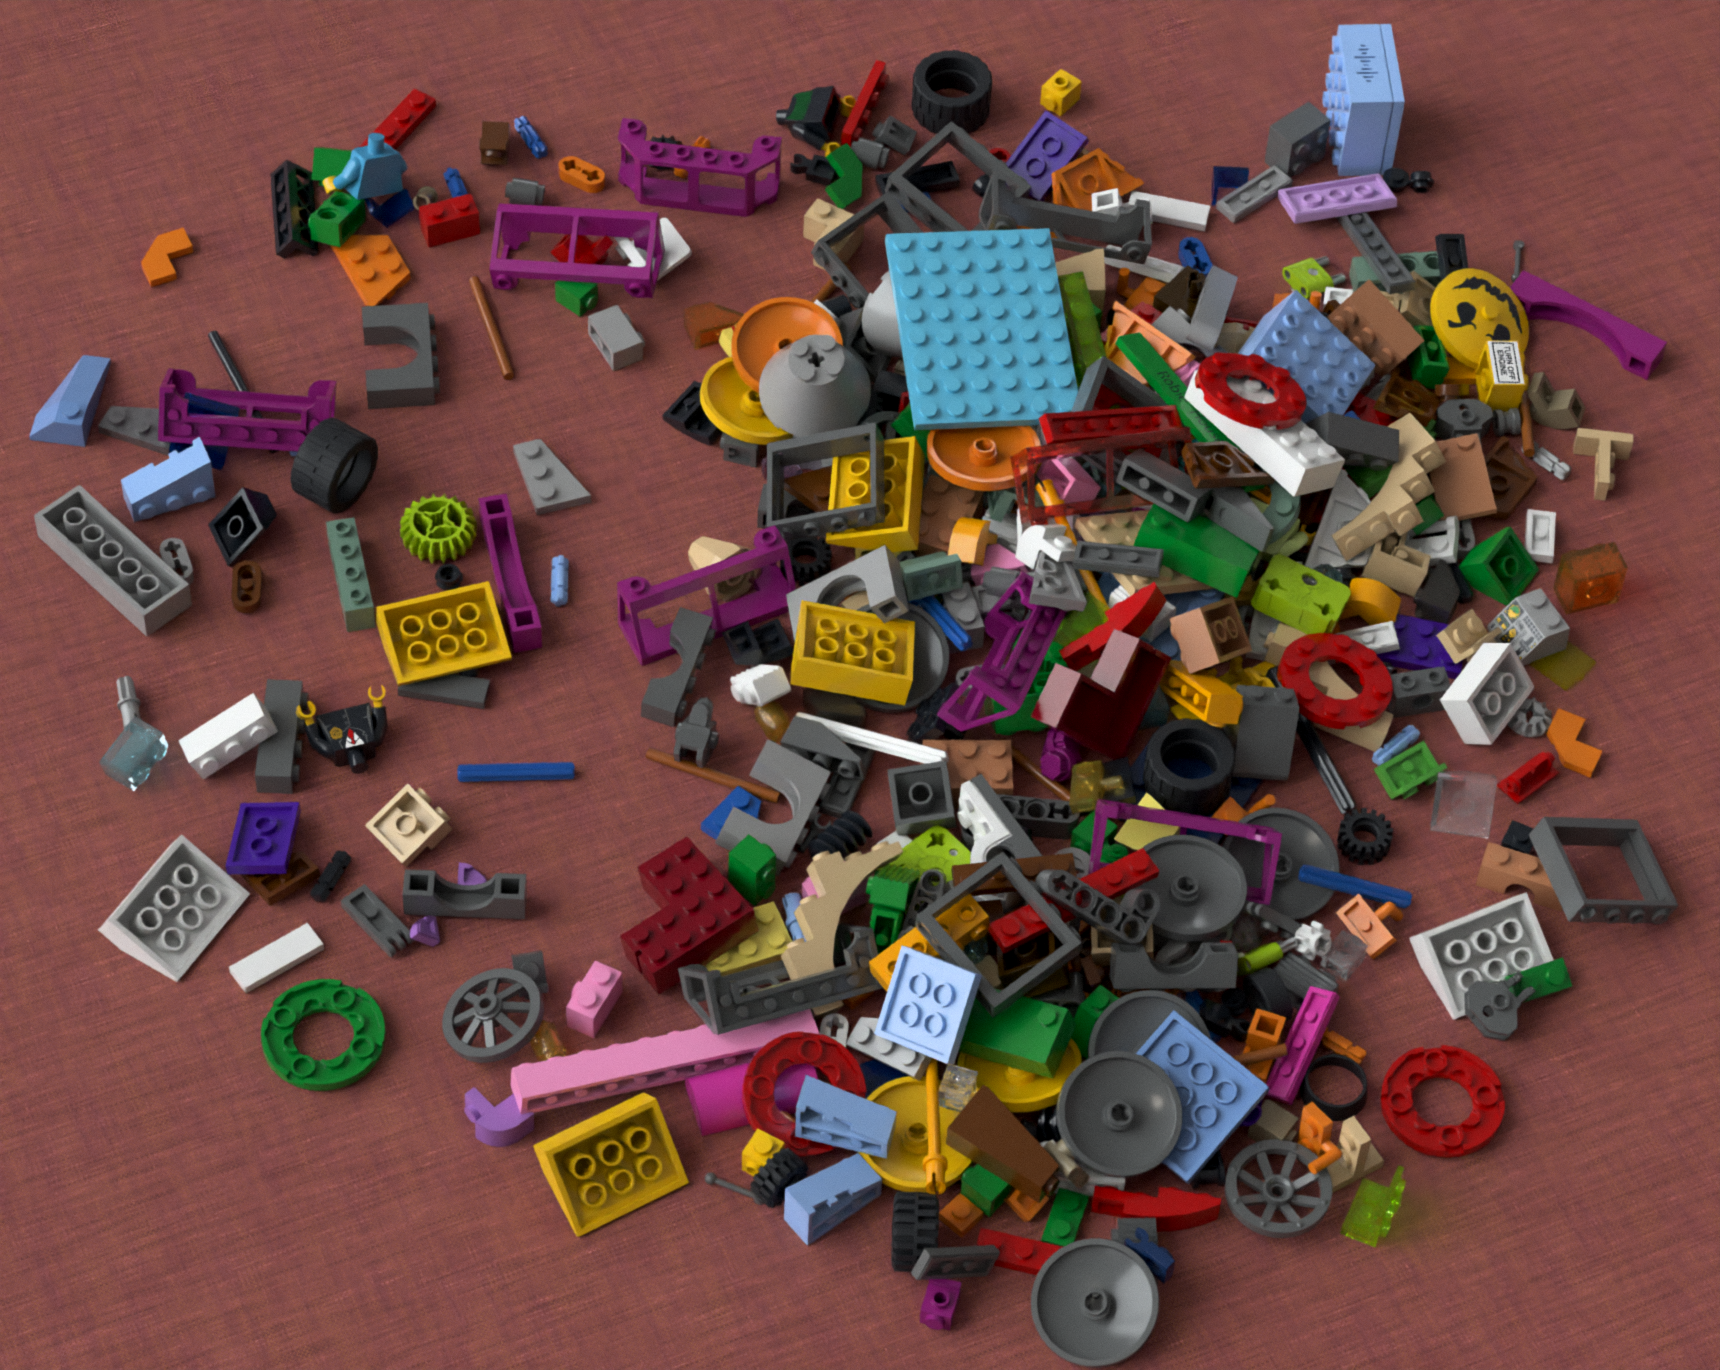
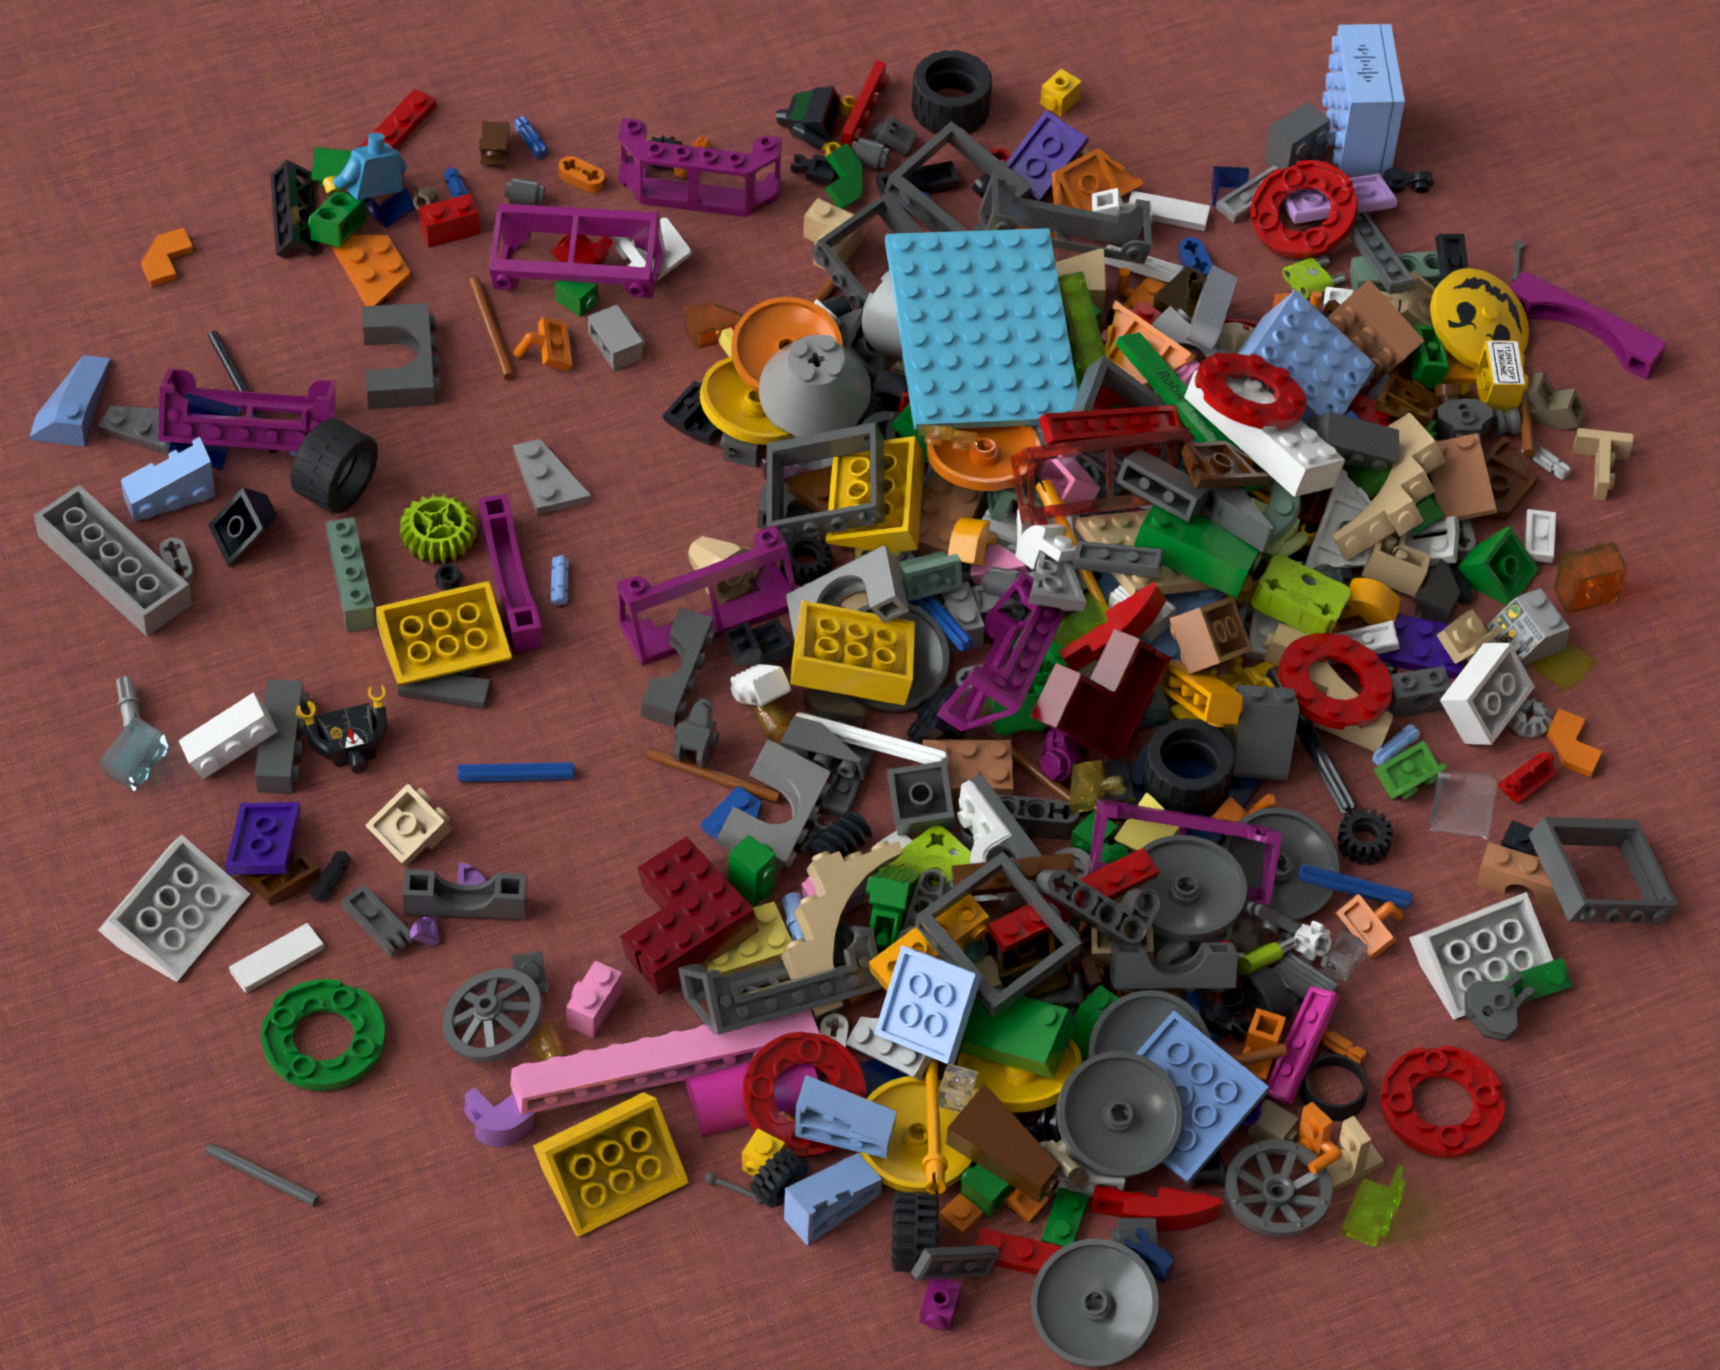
(246, 589): reddish brown plate -> none
(261, 1174): none -> dark grey piece
(554, 344): none -> orange plate
(935, 435): none -> clear yellow plate
(1316, 240): none -> red plate

